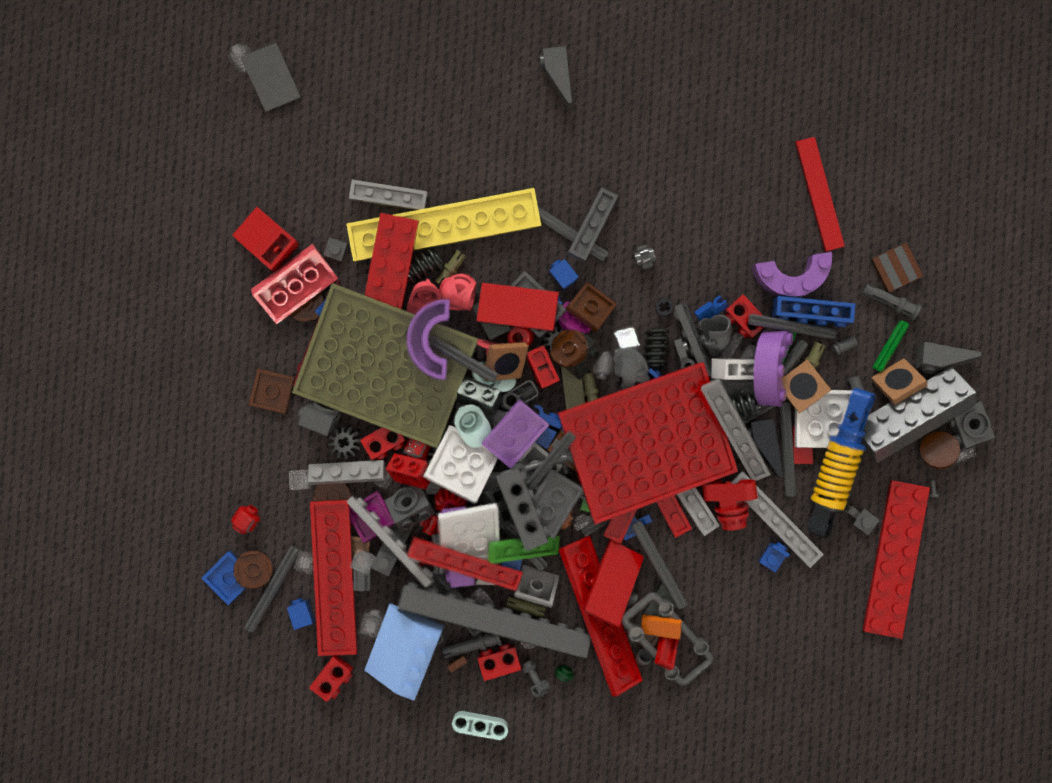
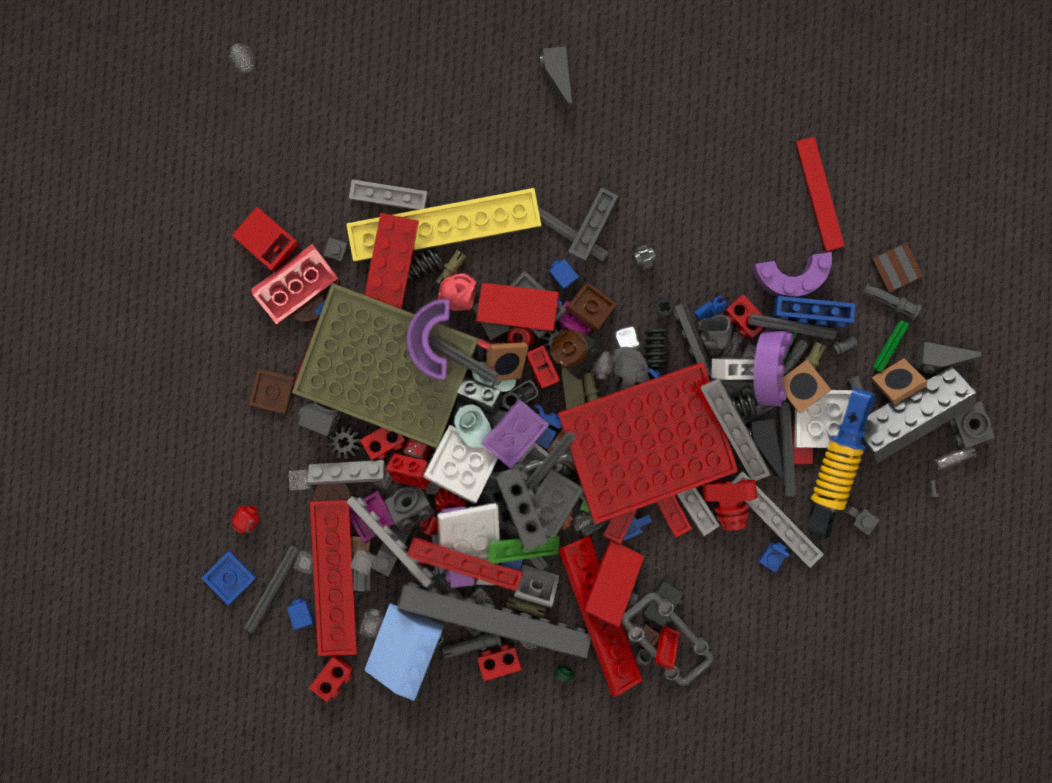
(253, 570): reddish brown tile -> none
(270, 76): dark grey tile -> none
(422, 295): coral piece -> none
(457, 663): reddish brown tile -> none
(471, 729): light aqua beam -> none
(540, 687): dark grey bar -> none
(659, 565): dark grey axle -> none
(661, 626): orange tile -> none
(681, 350): dark grey plate -> none
(896, 559): red plate -> none
(940, 450): reddish brown tile -> none

